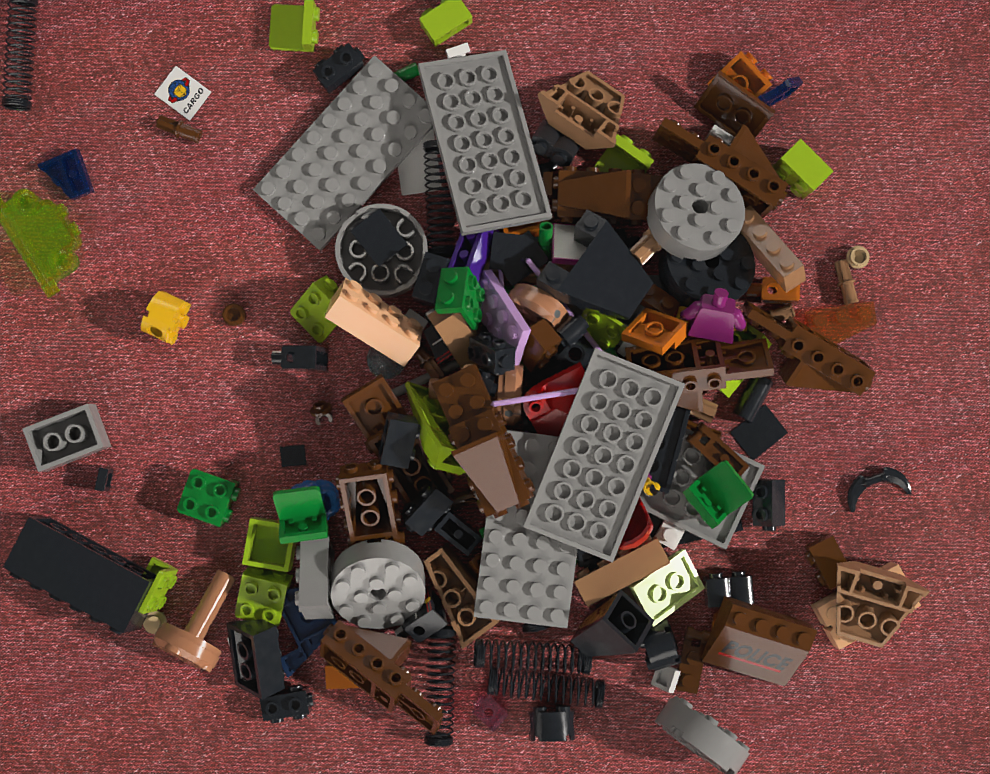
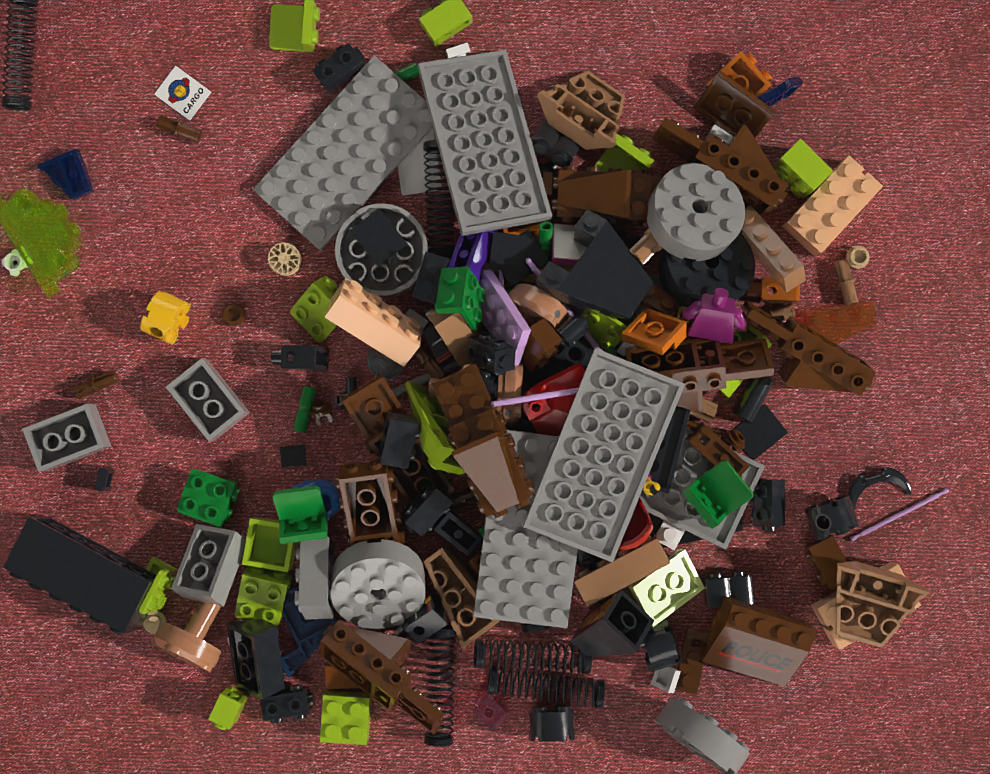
(8, 262): none -> plate
(96, 384): none -> reddish brown axle
(207, 399): none -> light grey brick
(209, 565): none -> light grey brick
(228, 708): none -> lime brick
(285, 259): none -> tan wheel
(303, 413): none -> green piece
(345, 717): none -> lime piece
(351, 385): none -> black arm
(735, 438): none -> reddish brown plate
(831, 517): none -> black brick
(832, 206): none -> light nougat piece
(913, 507): none -> lavender piece

